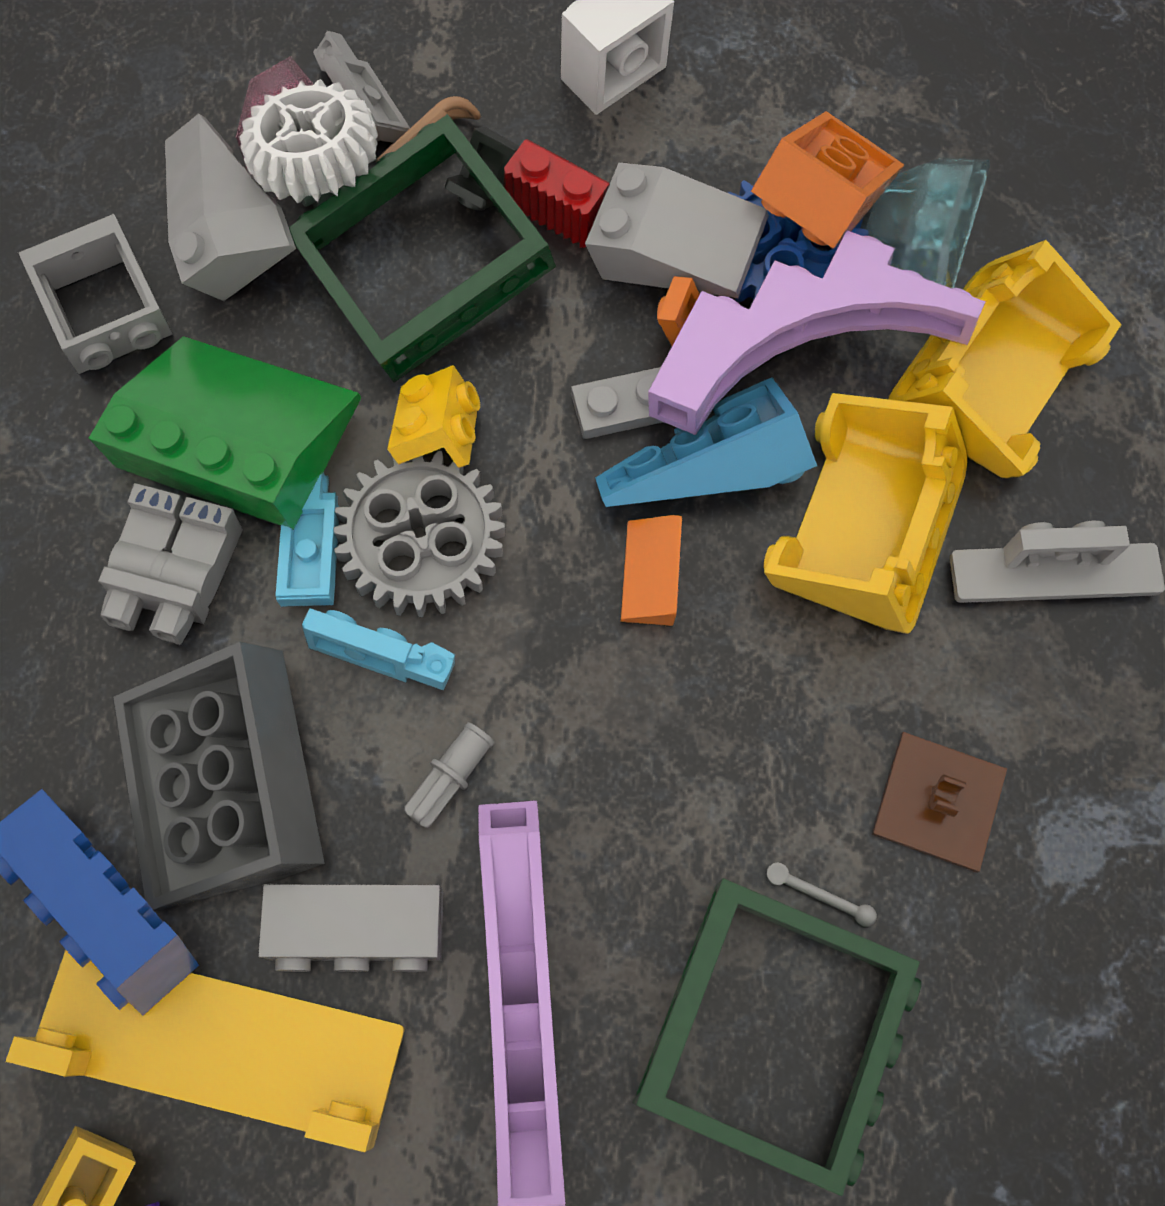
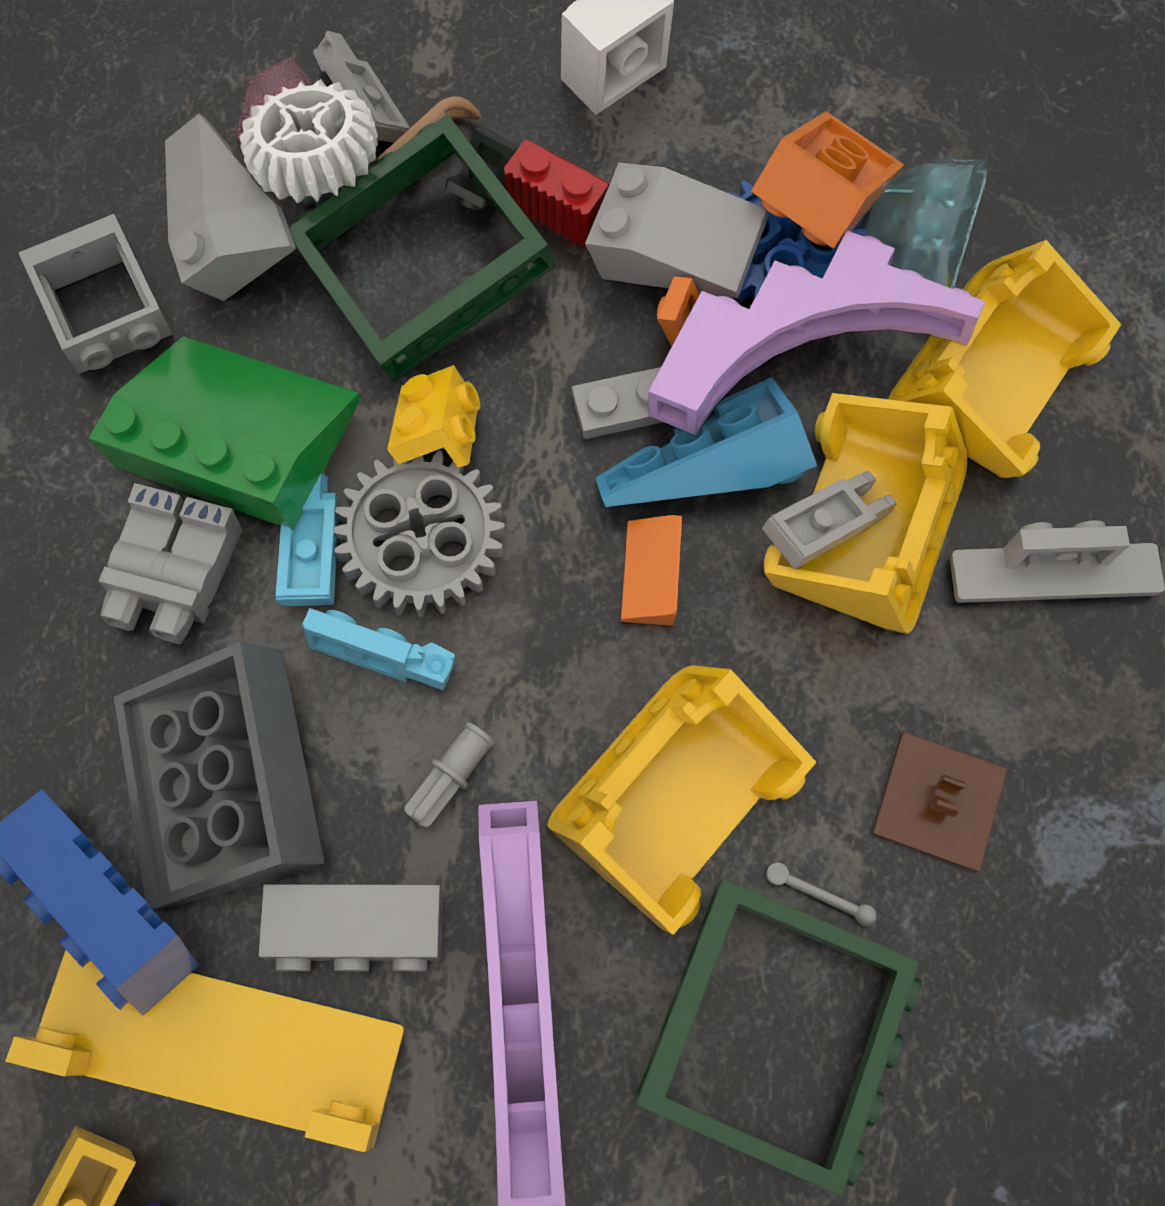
(678, 789): none -> yellow windscreen
(826, 519): none -> light grey hinge

